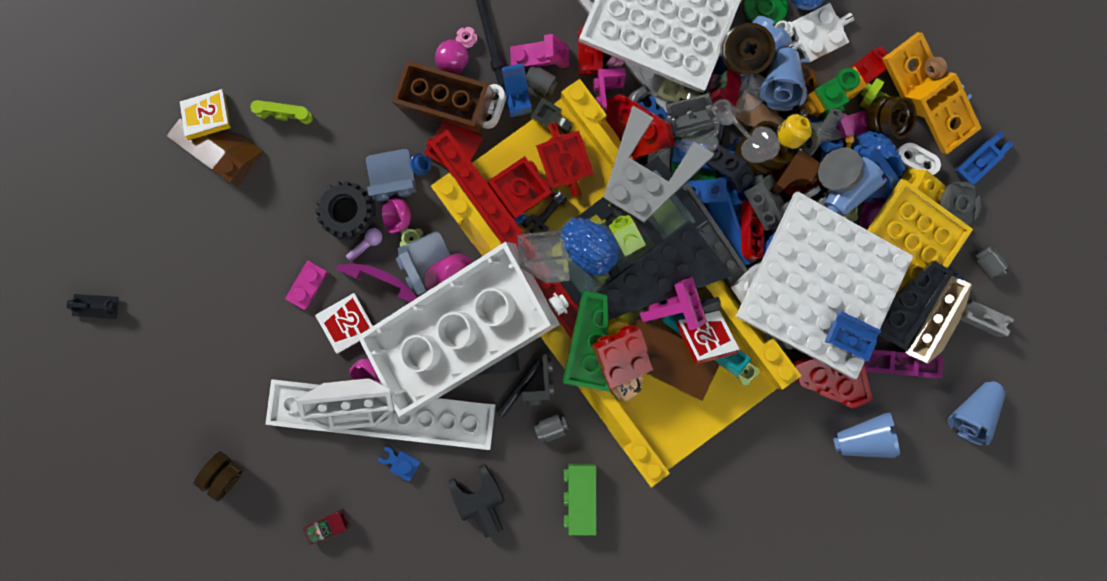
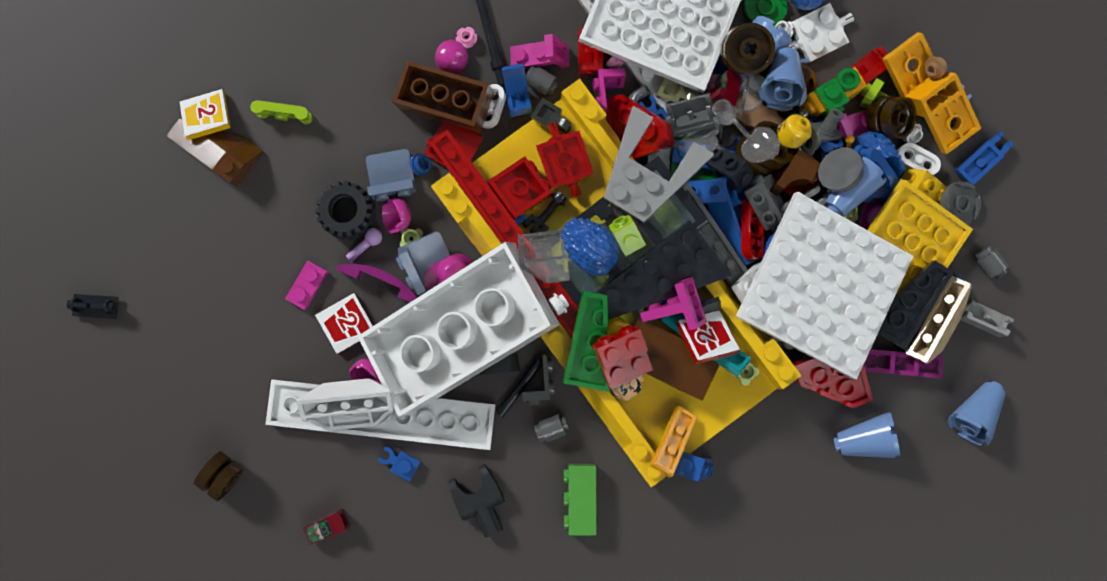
(673, 441): none -> light orange tile
(694, 467): none -> blue bracket
(852, 336): blue plate -> none
(915, 136): none -> white plate

